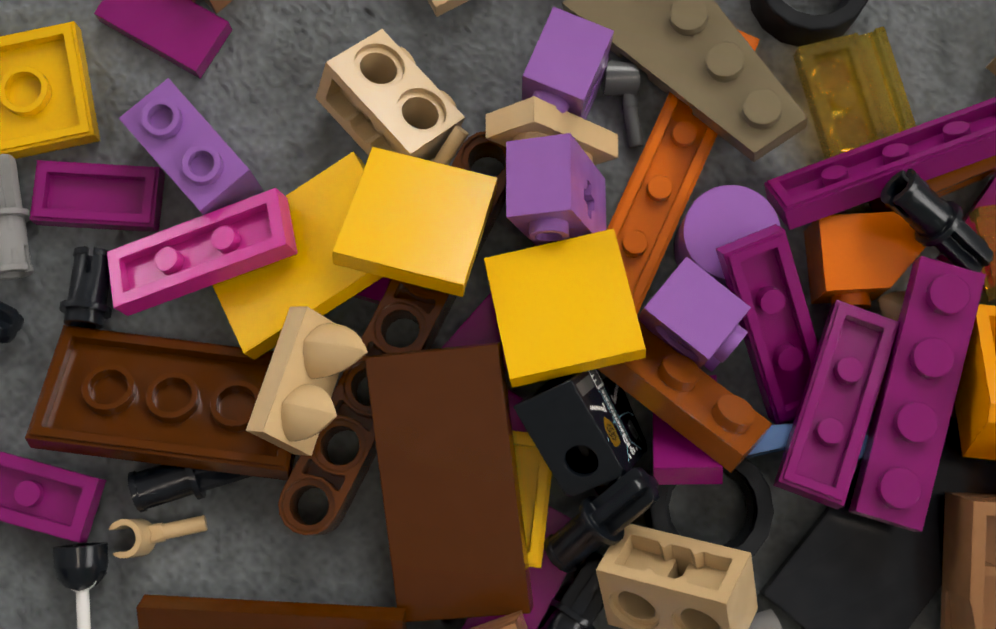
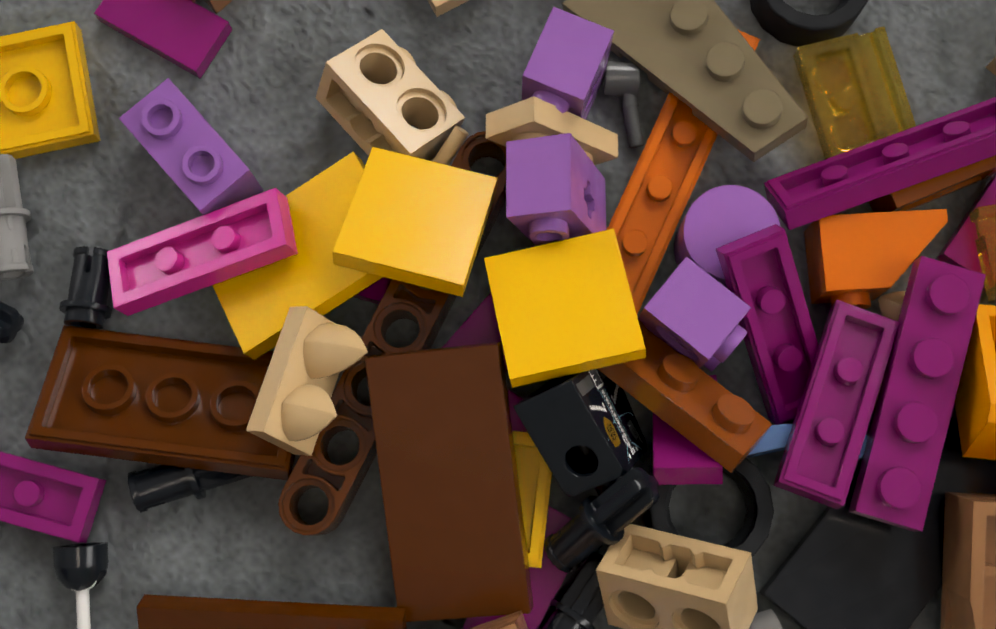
(97, 196): magenta tile -> none
(149, 534): tan hand -> none
(936, 221): black axle -> none

